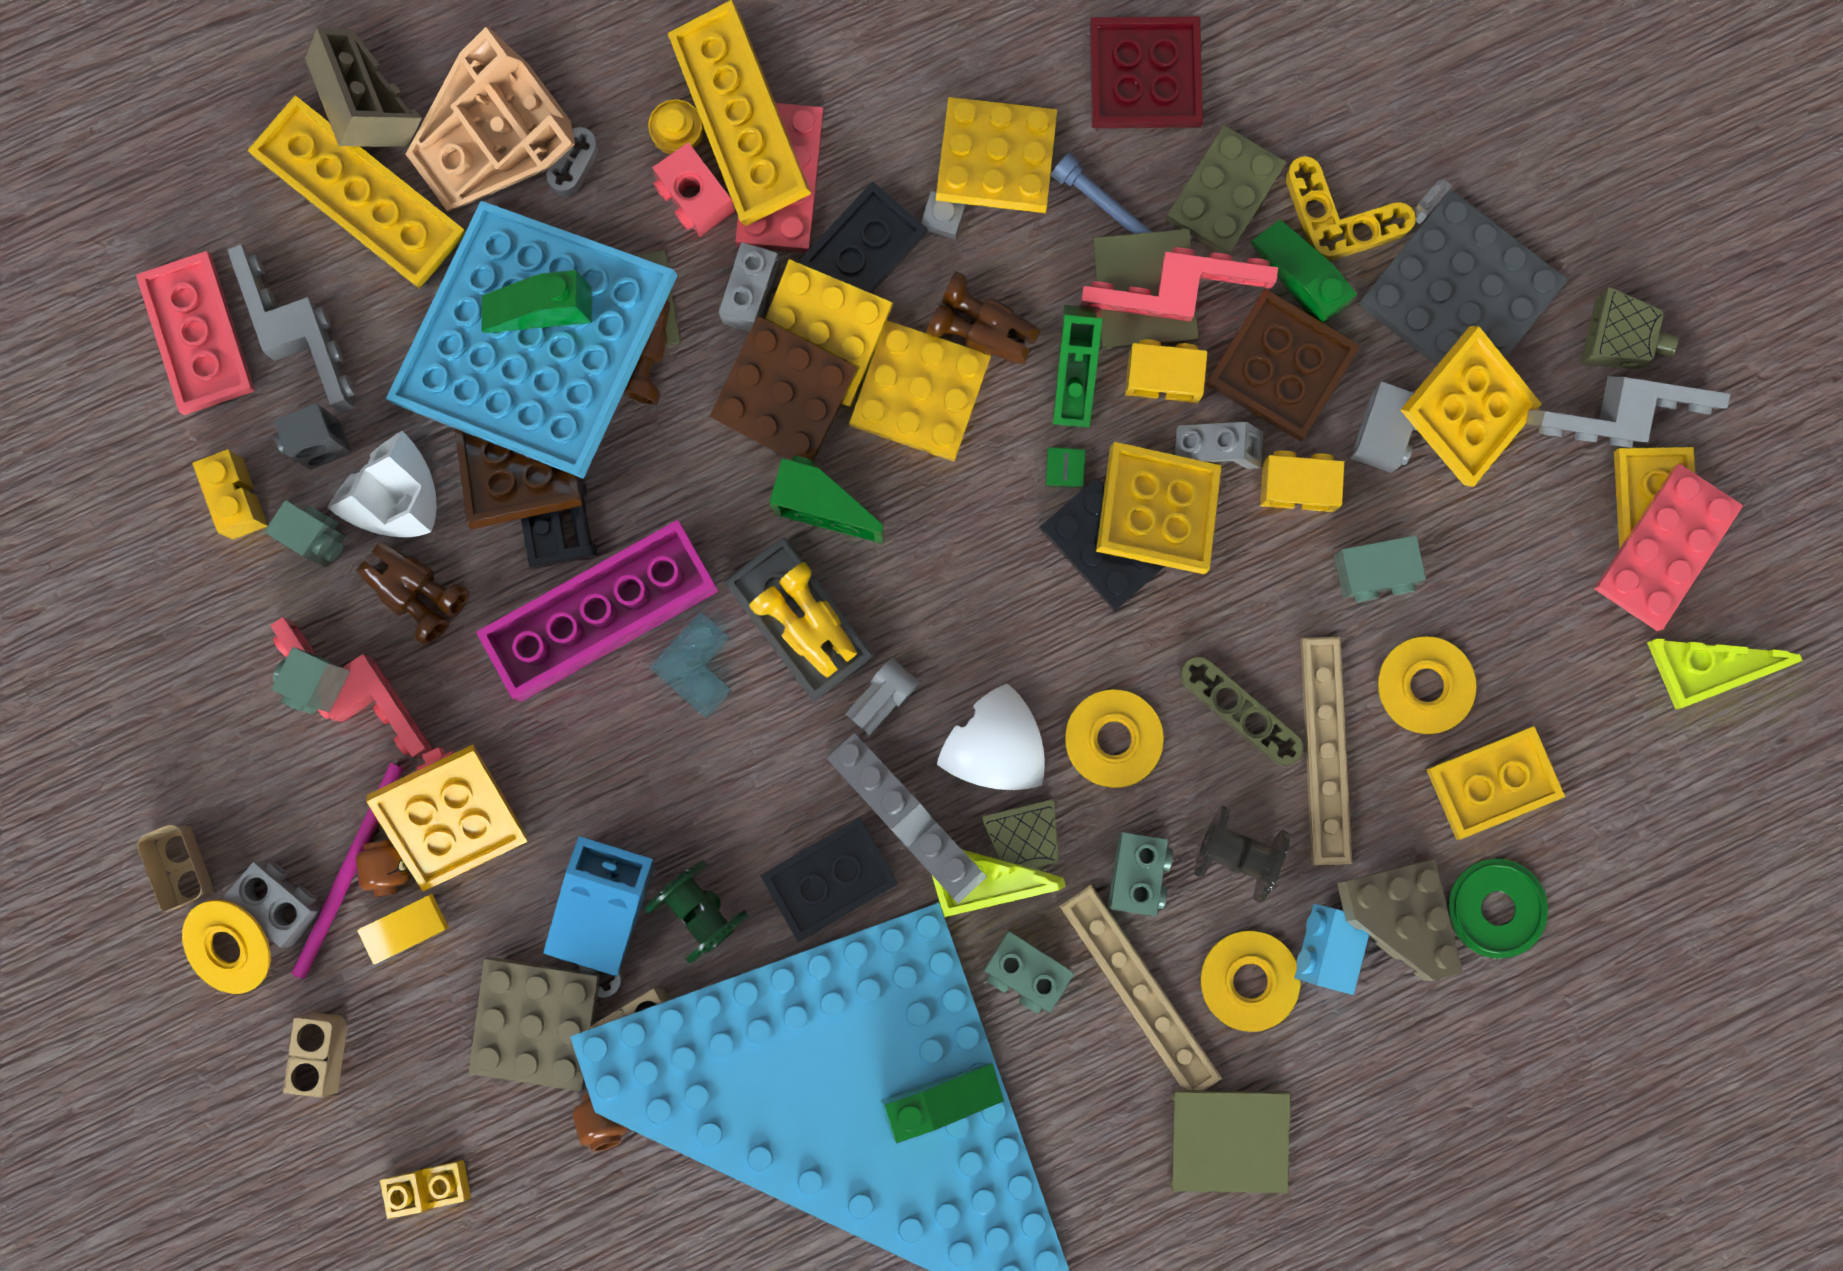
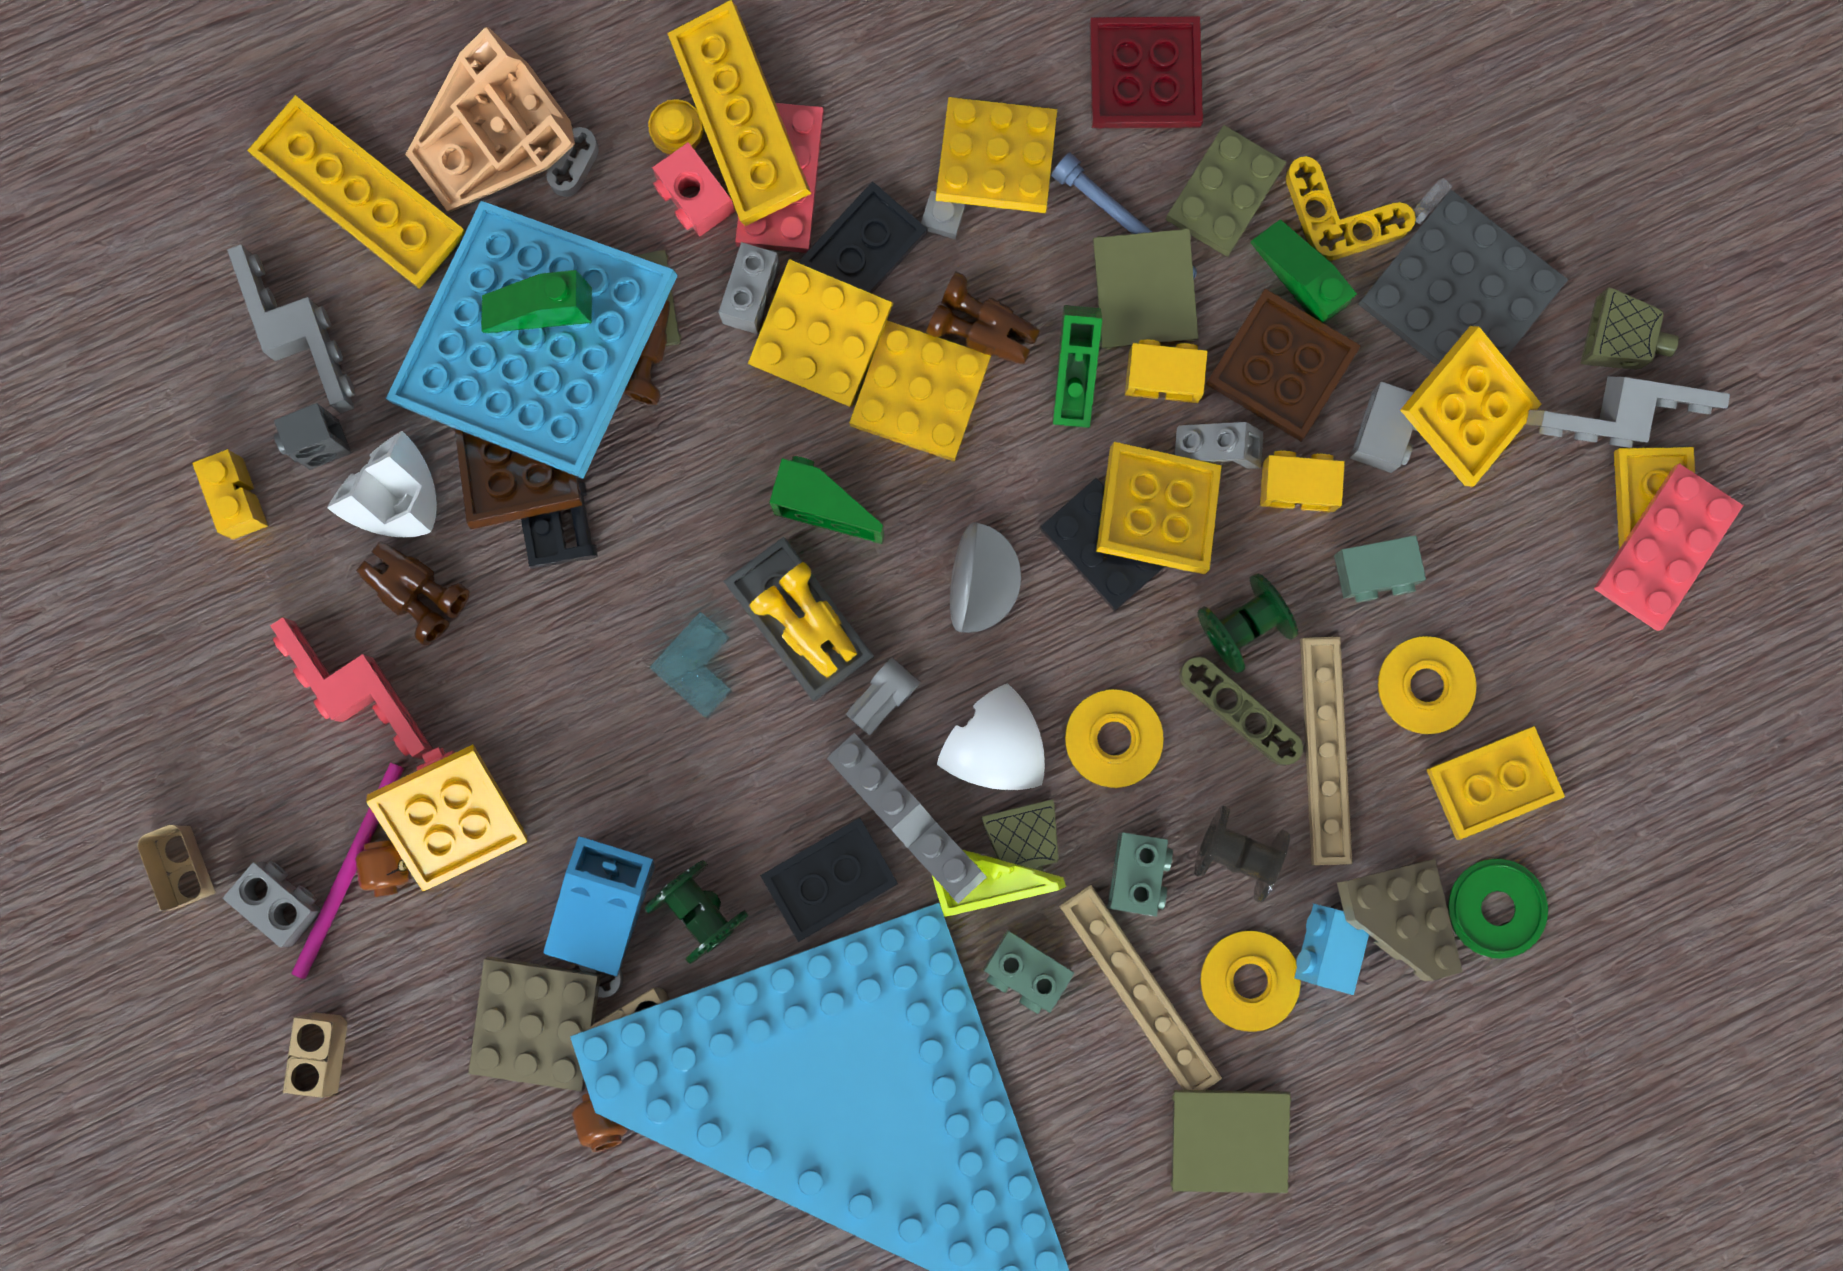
(195, 333): coral plate -> none
(226, 917): yellow piece -> none
(307, 533): sand green brick -> none
(308, 681): sand green brick -> none
(356, 95): dark tan wedge -> none
(403, 929): yellow slope -> none
(425, 1189): yellow slope -> none
(597, 611): dark pink brick -> none
(784, 391): reddish brown plate -> none
(941, 1102): green slope -> none
(983, 579): none -> light grey piece
(1065, 467): green tile -> none
(1179, 284): coral bracket -> none
(1248, 622): none -> dark green hose
(1702, 671): neon yellow wing -> none

